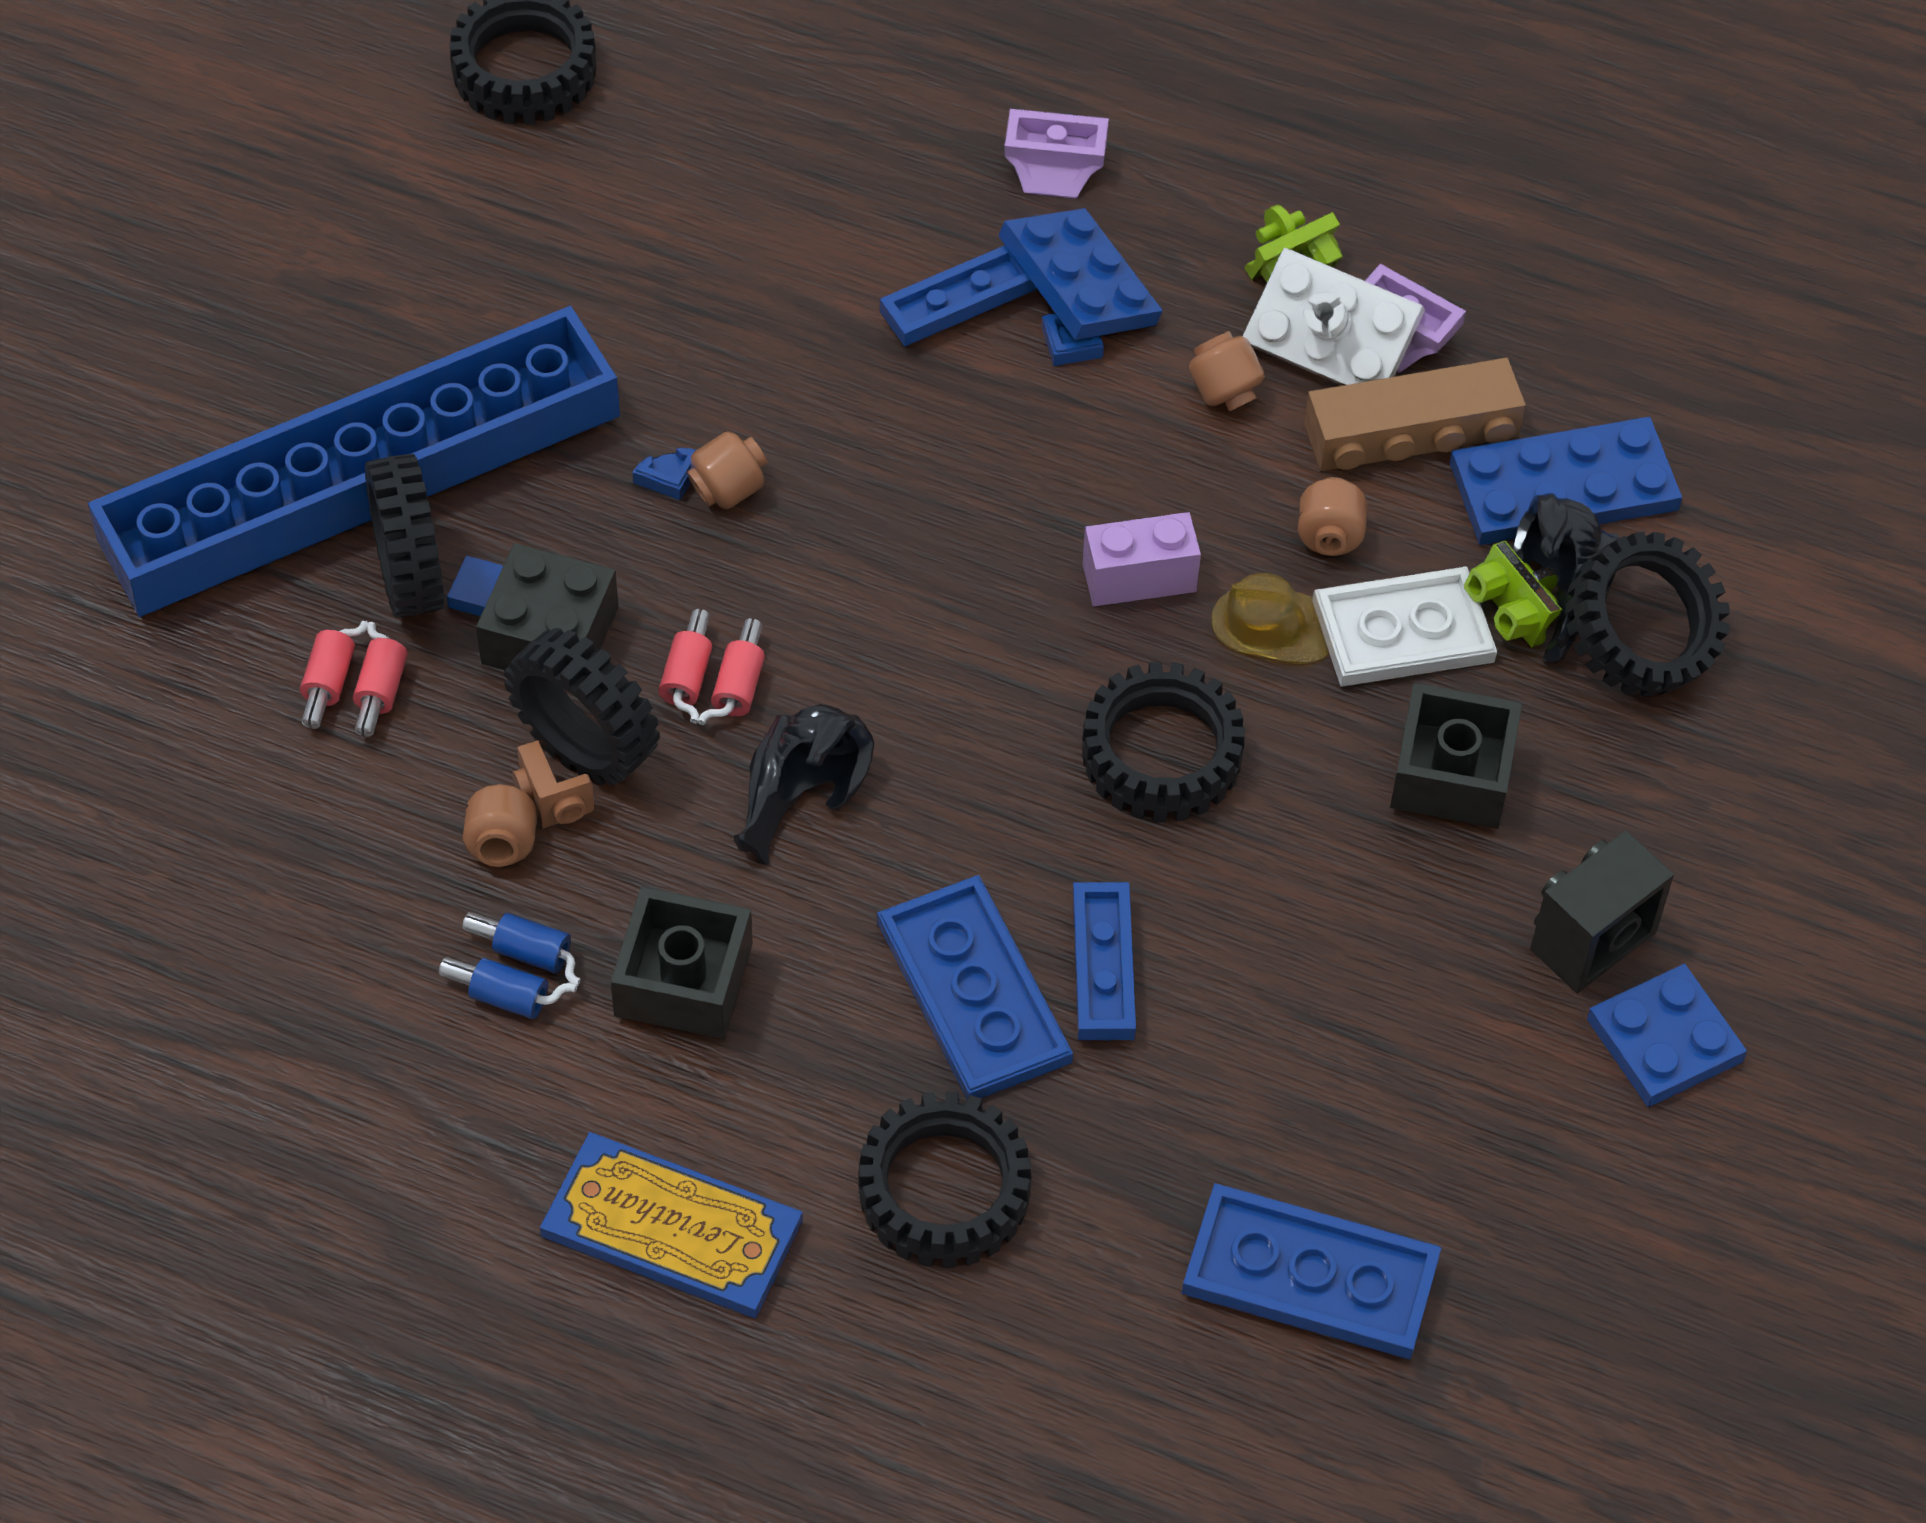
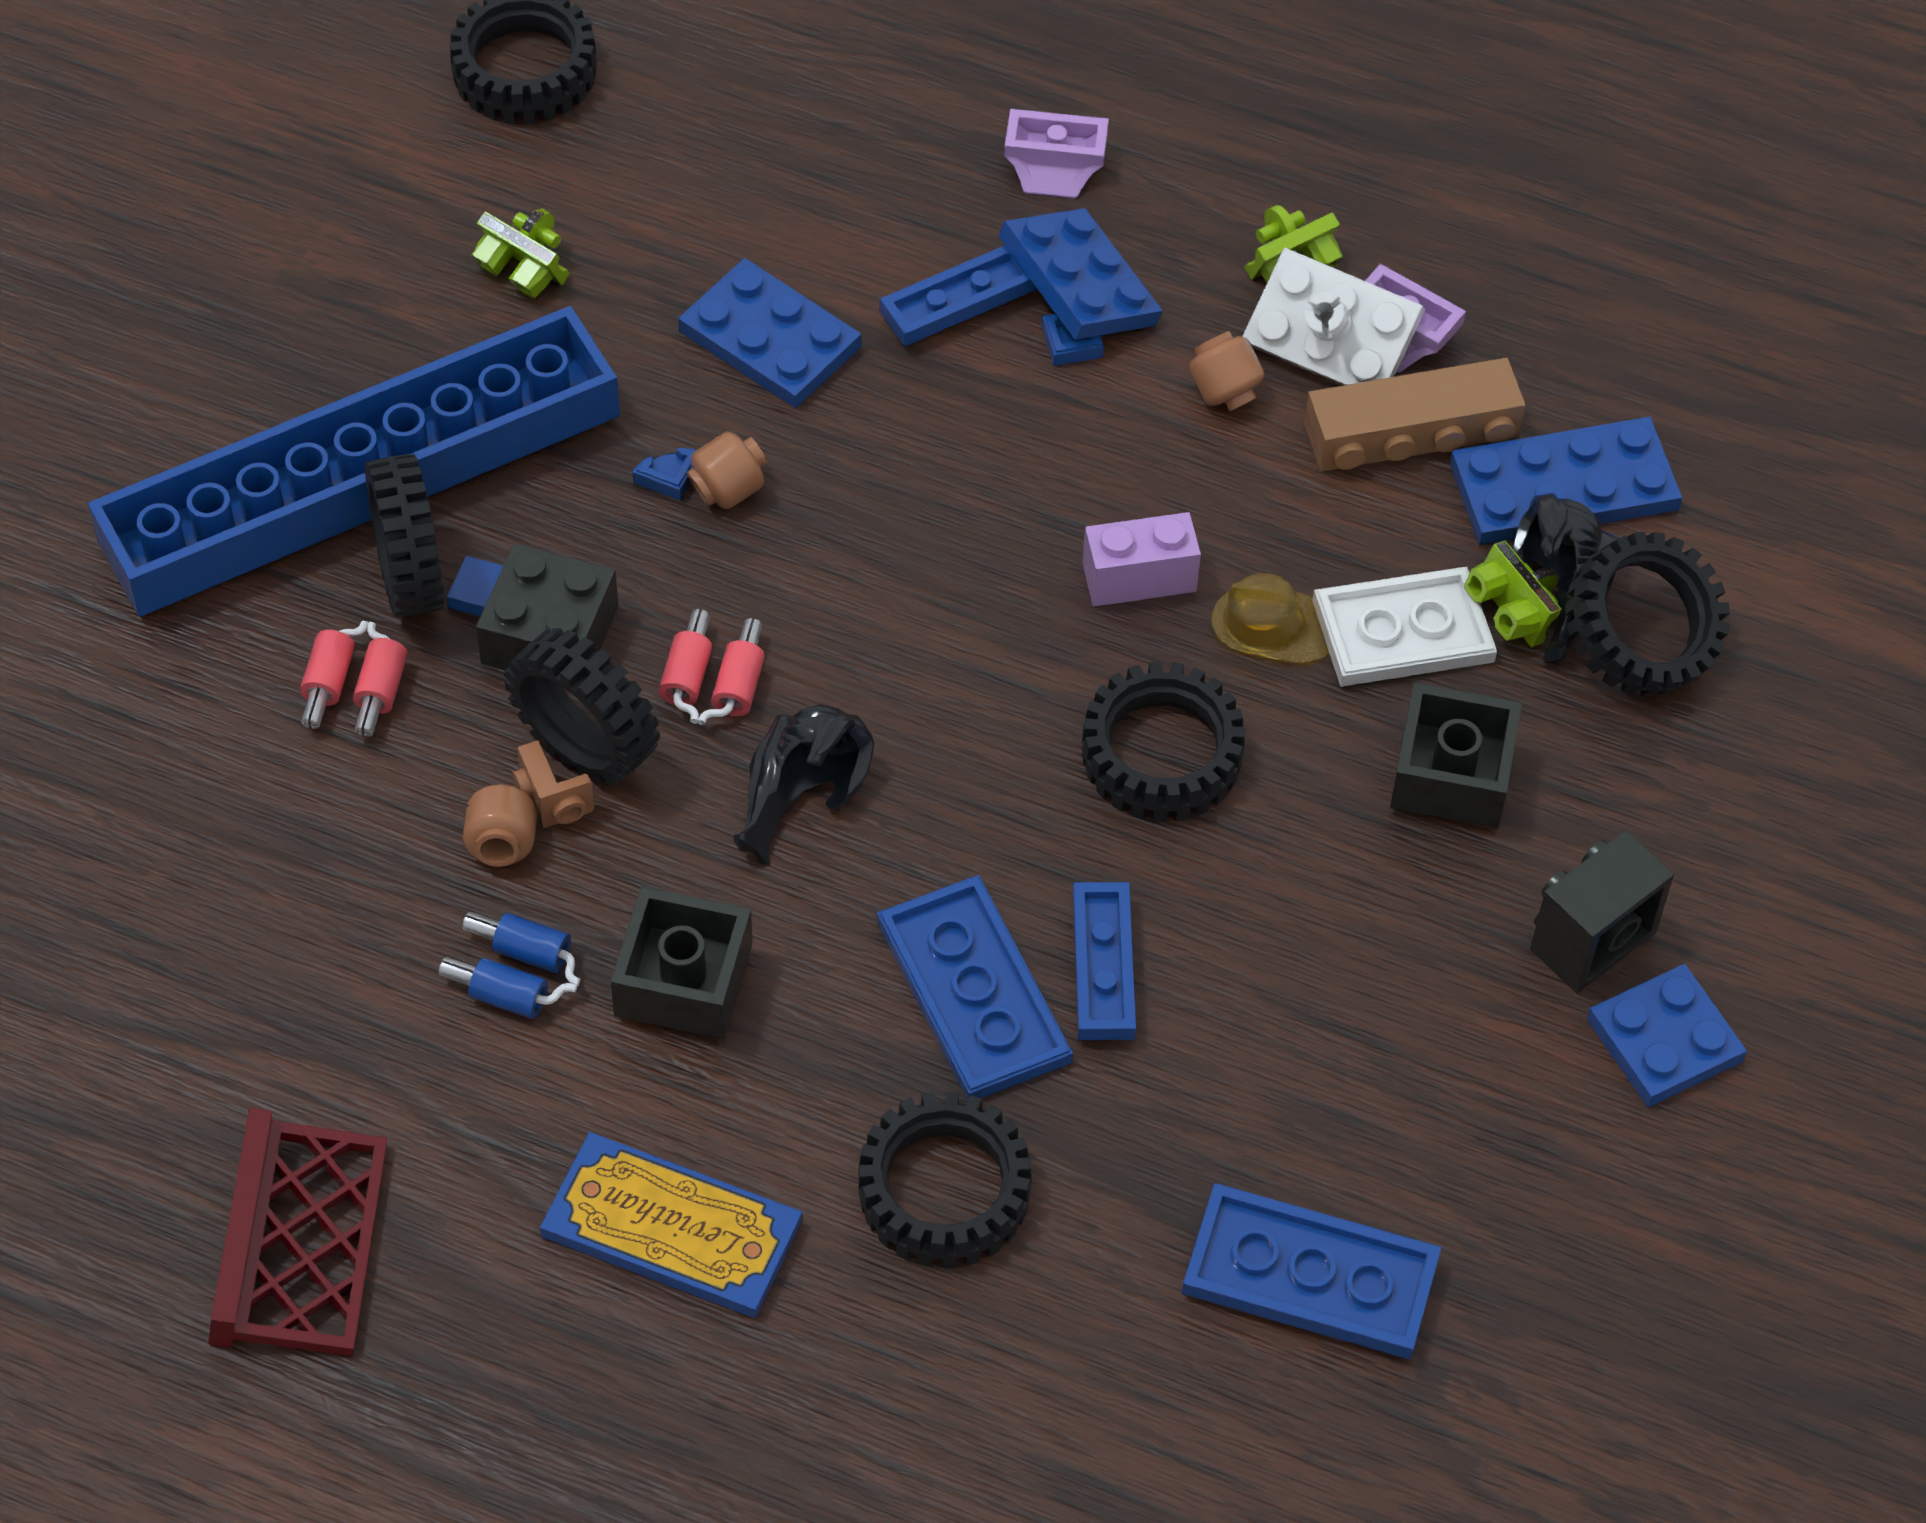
(246, 1230): none -> dark red fence
(537, 262): none -> lime hips
(770, 332): none -> blue plate
(1332, 517): nougat head -> none

